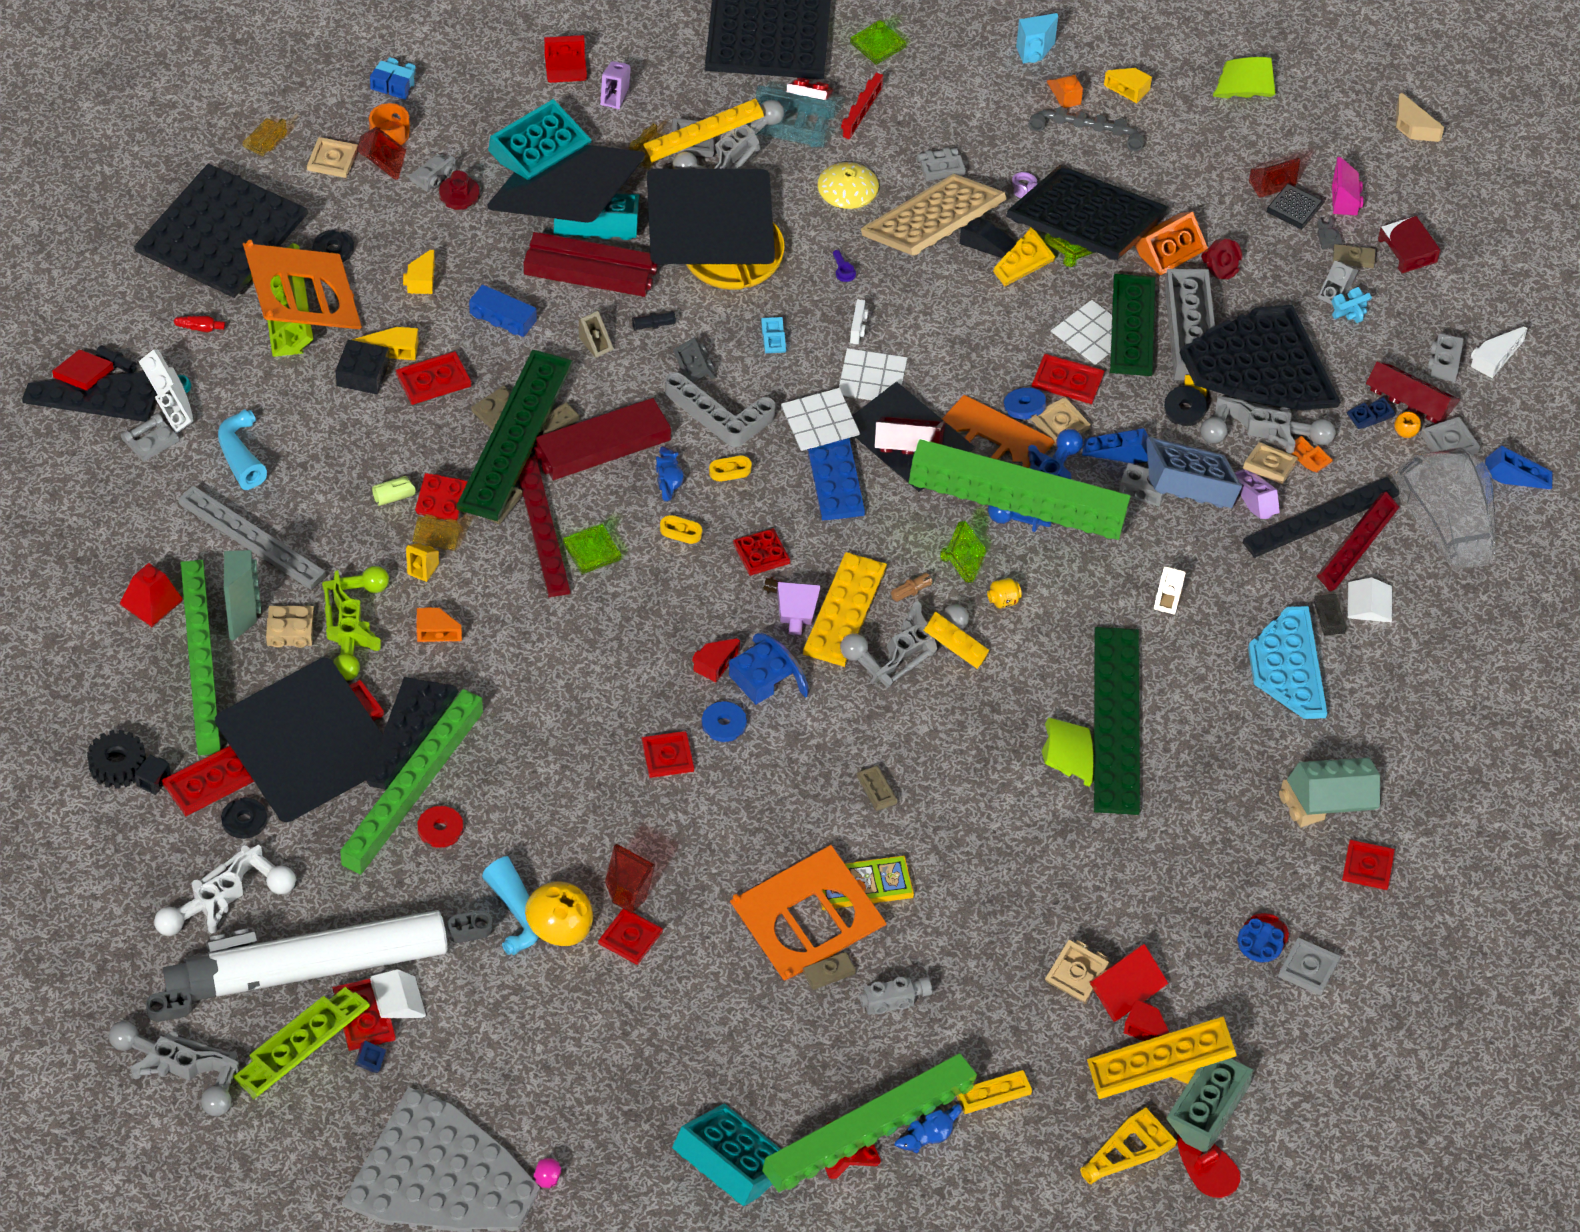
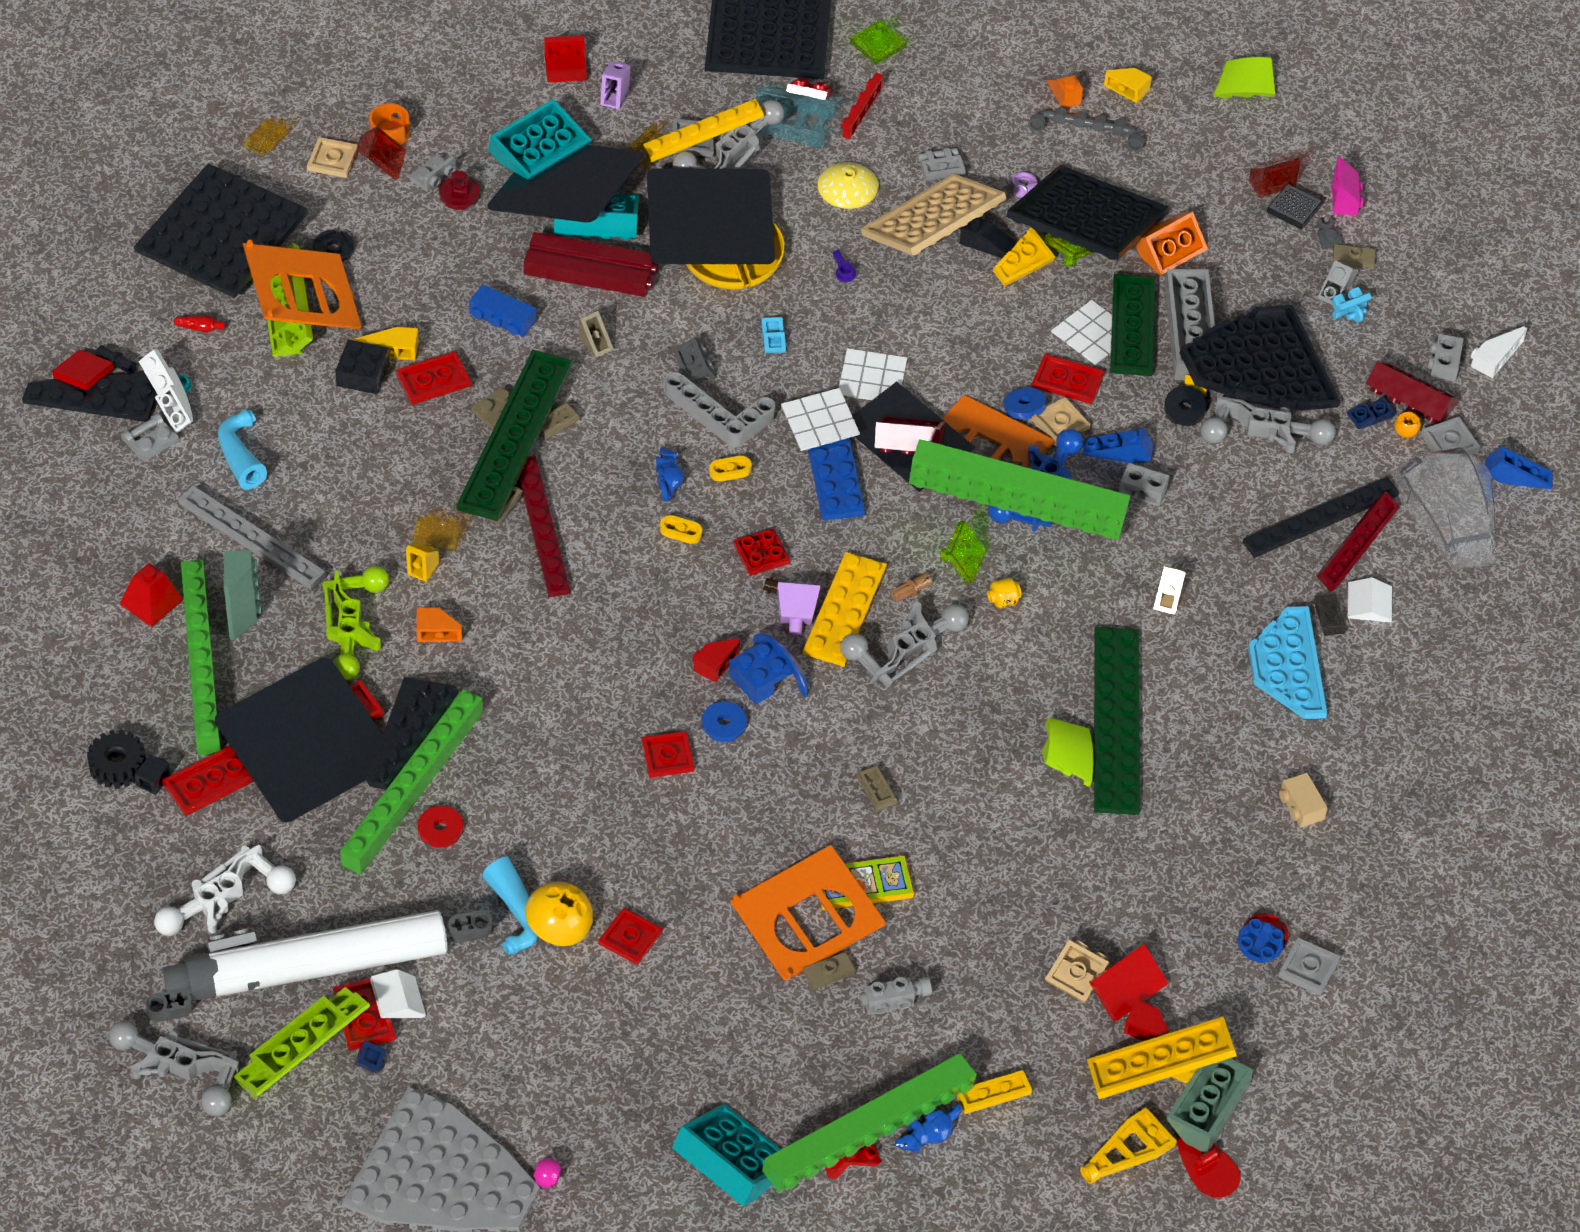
(248, 828): black tile -> none
(290, 626): tan plate -> none
(393, 78): blue hips -> none
(393, 490): yellowish green arm -> none
(420, 274): yellow slope -> none
(440, 496): red bracket -> none
(592, 549): clear neon green plate -> none
(602, 439): dark red brick -> none
(628, 878): clear red slope -> none
(653, 320): black pin -> none
(860, 315): white plate -> none
(956, 640): yellow plate -> none
(1036, 37): medium azure slope -> none
(1191, 473): sand blue slope -> none
(1223, 258): dark red tile -> none
(1258, 494): lavender slope -> none
(1270, 463): tan tile -> none
(1312, 458): orange slope -> none
(1336, 785): sand green slope -> none
(1368, 864): red tile -> none
(1410, 244): dark red panel -> none
(1416, 122): tan slope -> none

